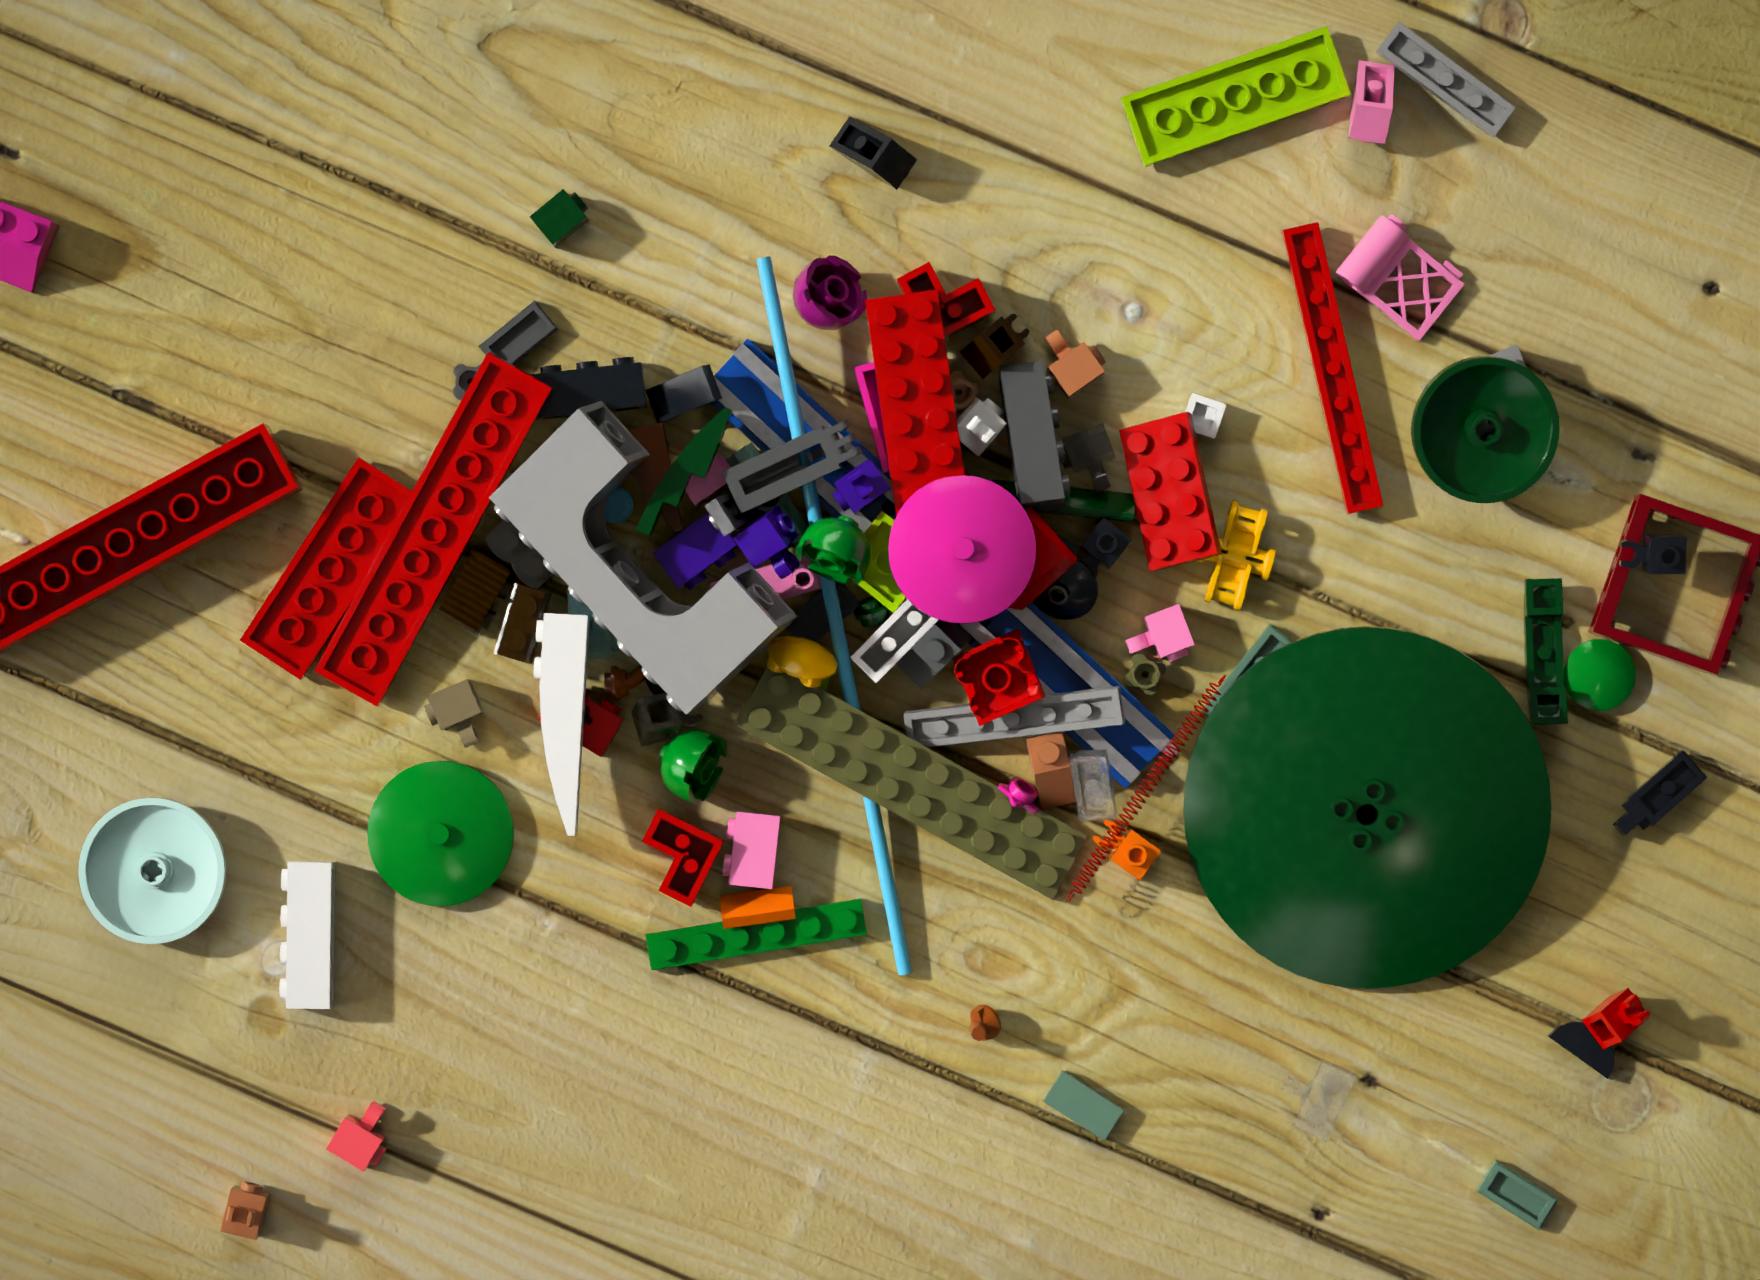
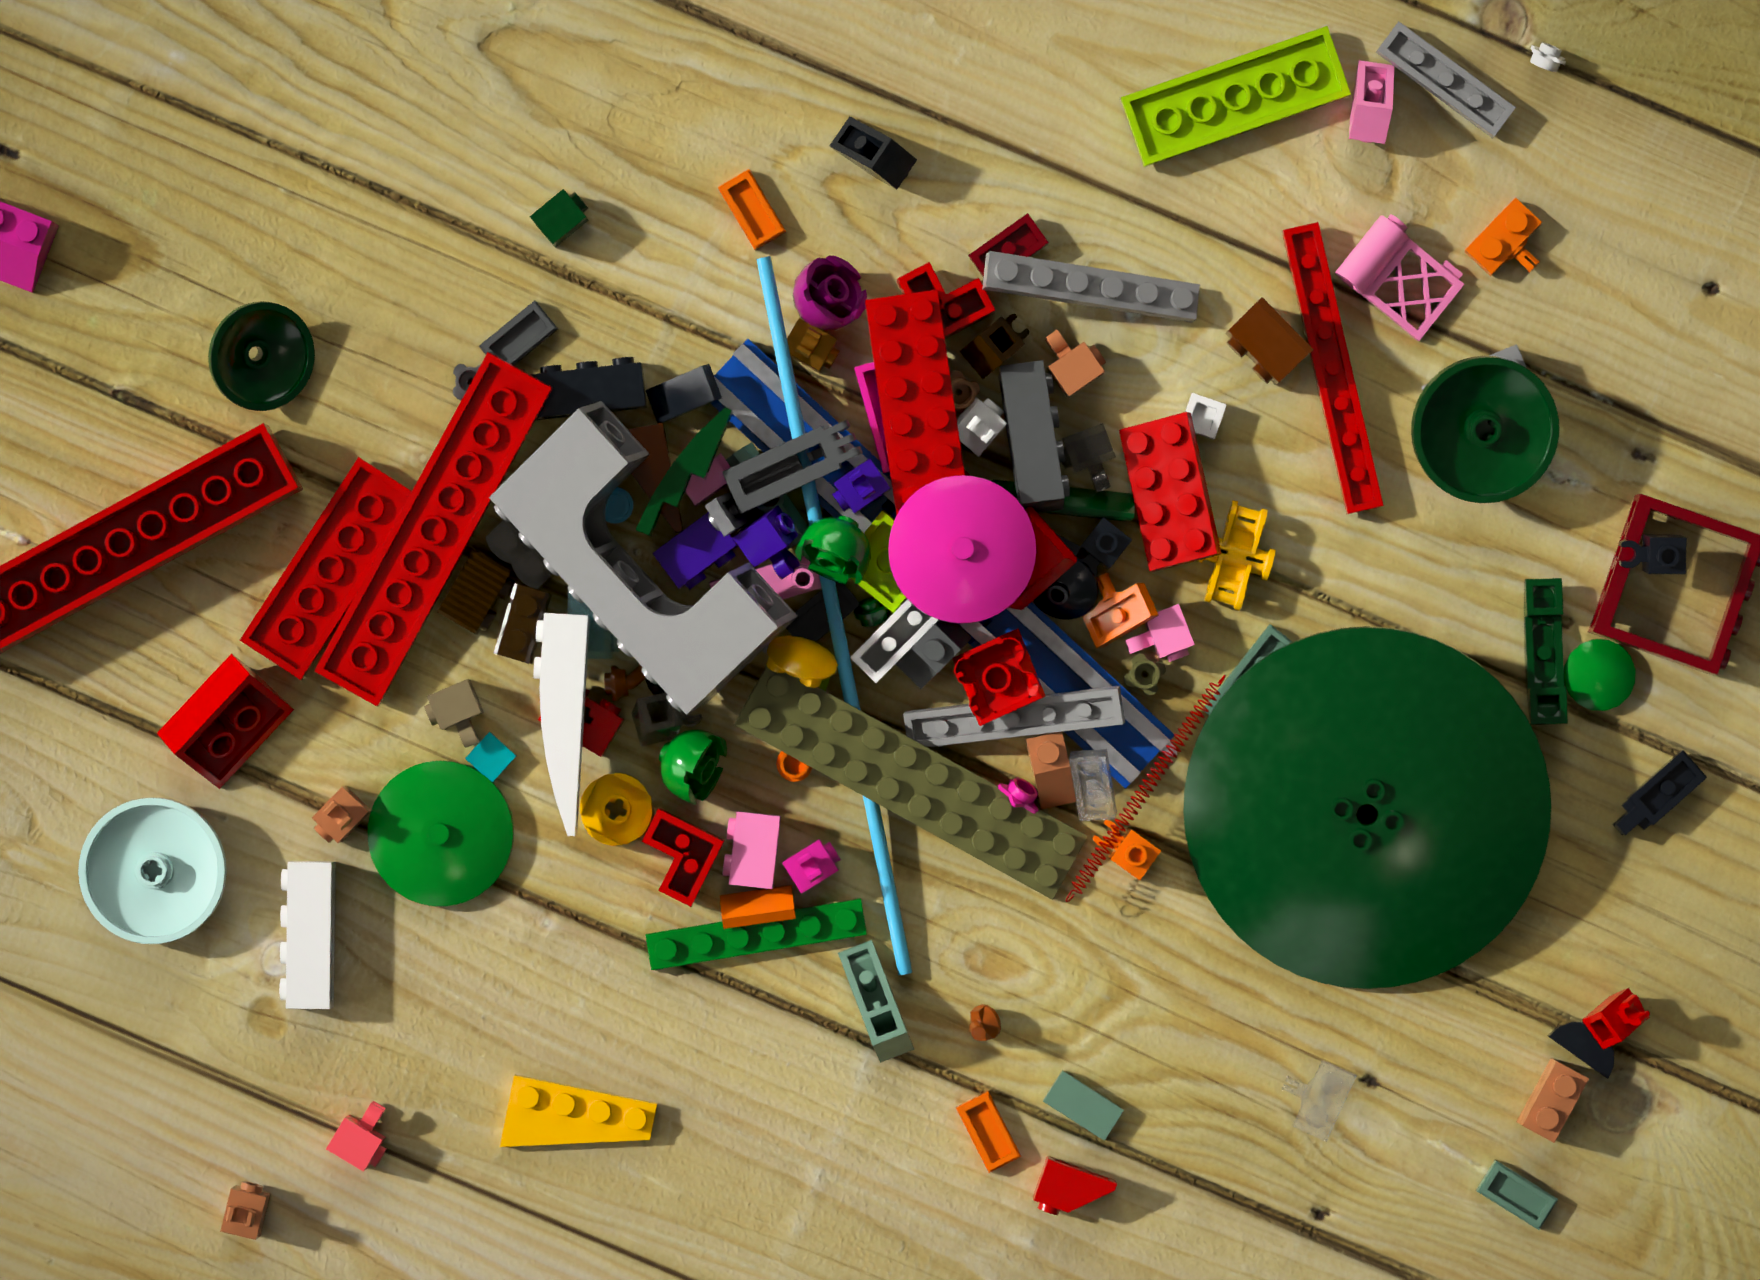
(224, 721): none -> red slope
(282, 359): none -> dark green dish
(340, 815): none -> nougat brick
(491, 757): none -> teal tile
(566, 1114): none -> yellow wing
(610, 789): none -> yellow plate
(752, 209): none -> orange tile
(791, 768): none -> orange plate
(812, 346): none -> pearl gold brick
(812, 864): none -> dark pink brick
(876, 1001): none -> sand green slope
(988, 1131): none -> orange tile
(1019, 239): none -> dark red plate
(1069, 1187): none -> red slope
(1090, 286): none -> light grey plate
(1118, 612): none -> orange plate
(1267, 342): none -> reddish brown slope
(1506, 239): none -> orange plate
(1547, 57): none -> white plate
(1552, 1100): none -> nougat brick

